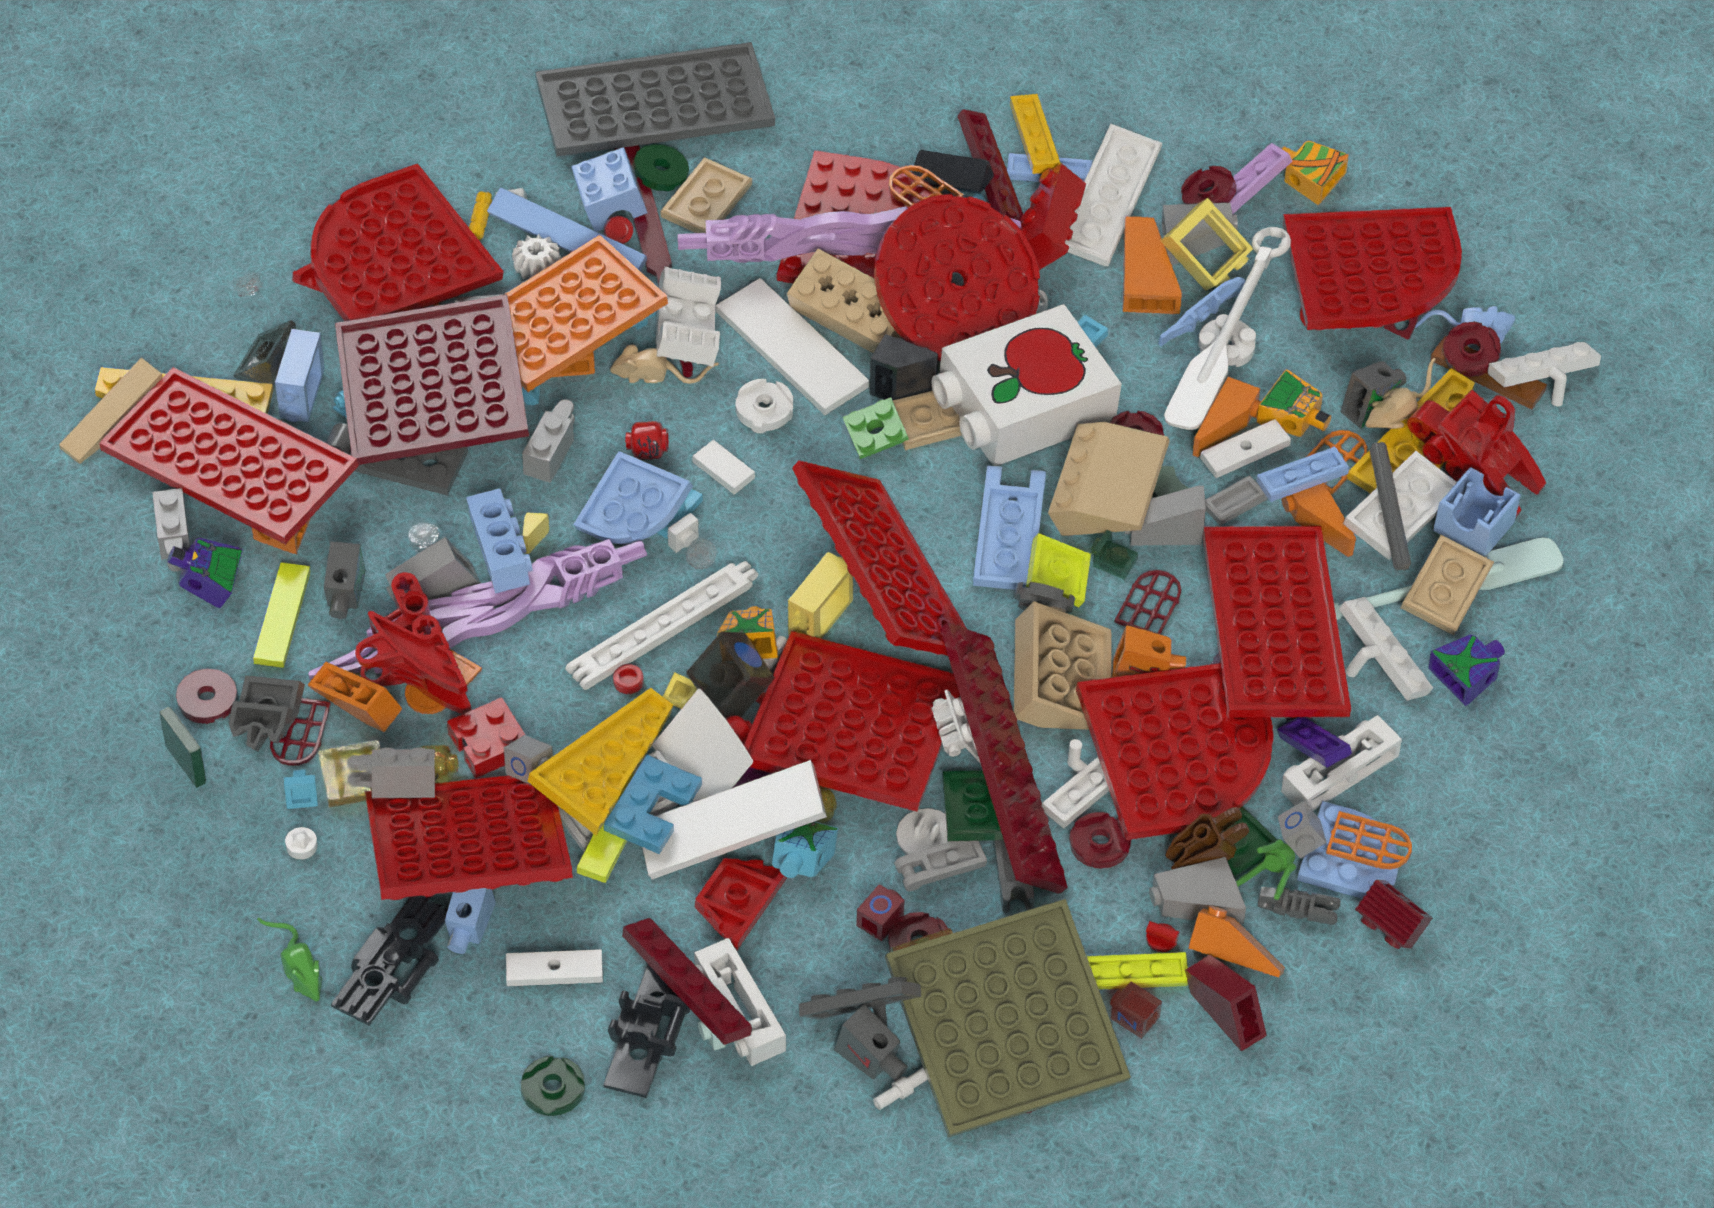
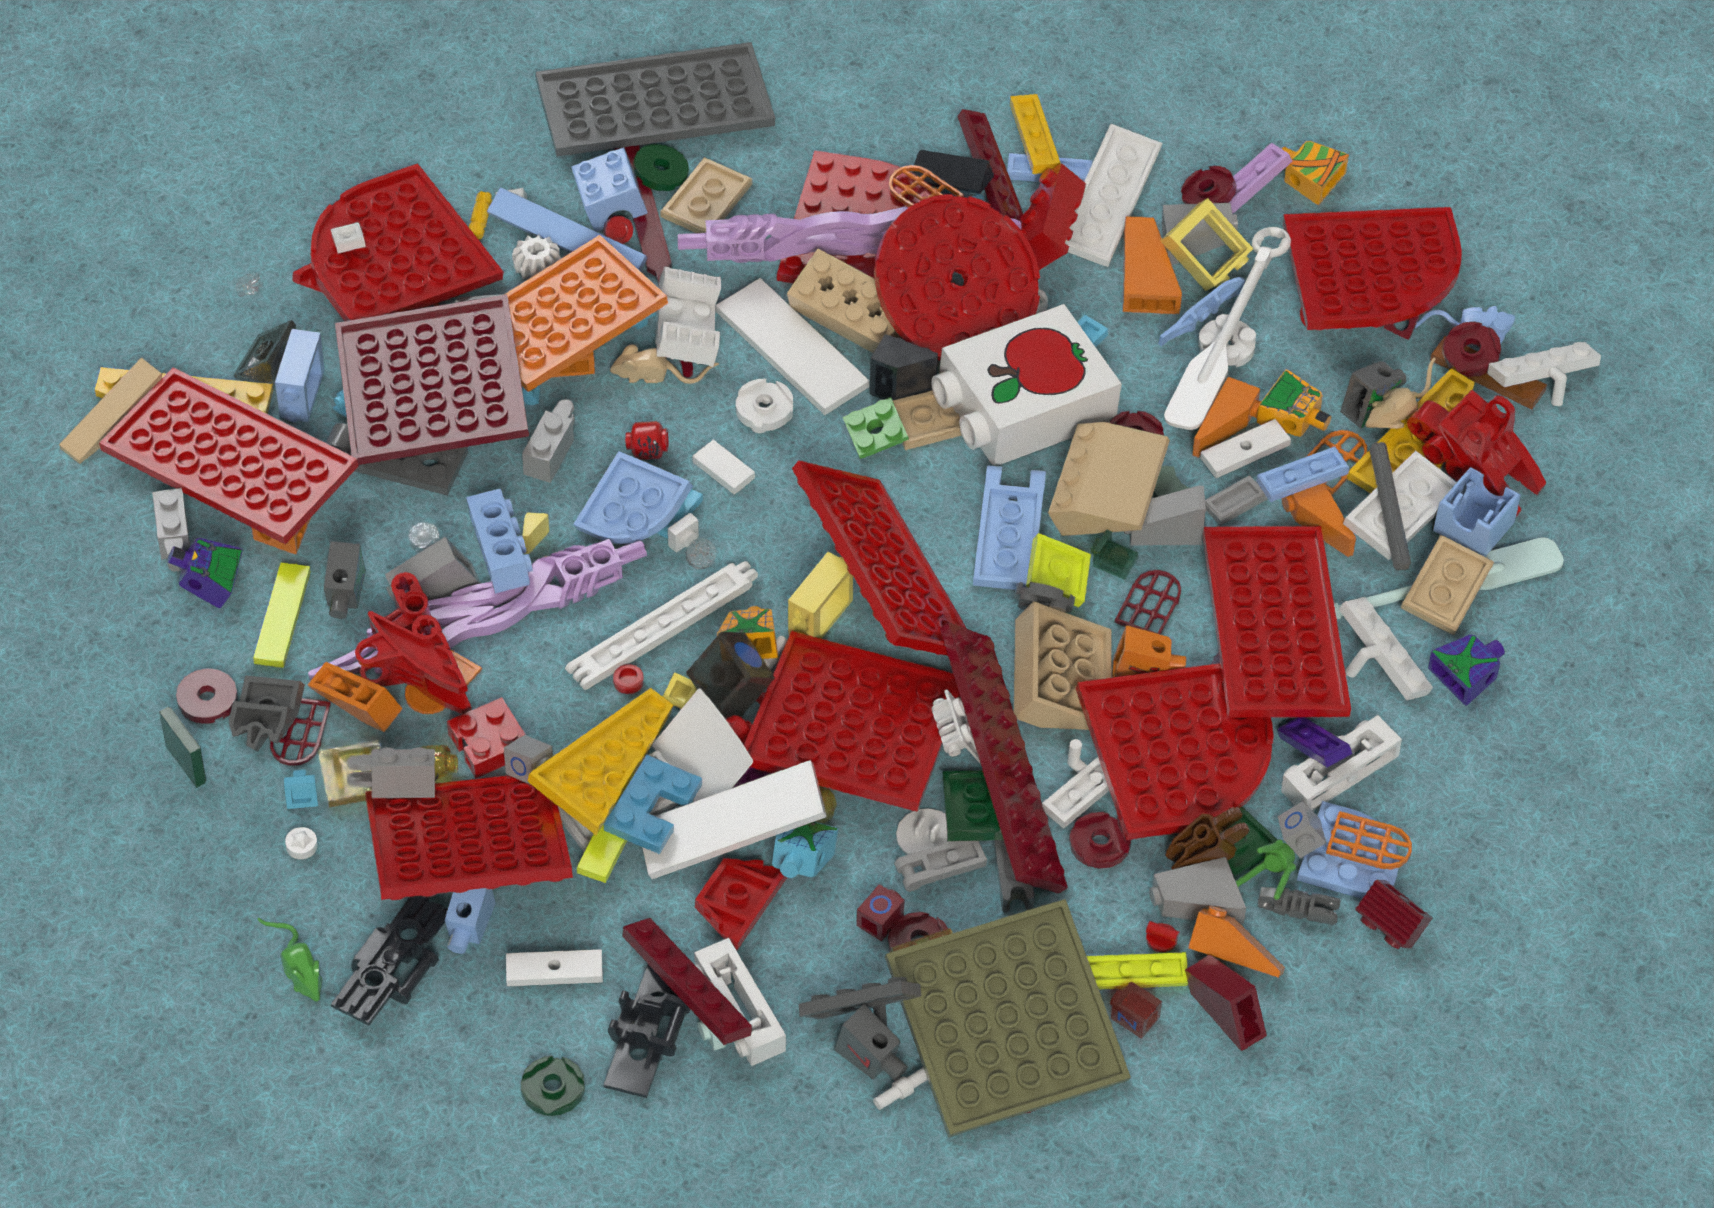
(348, 237): none -> white tile

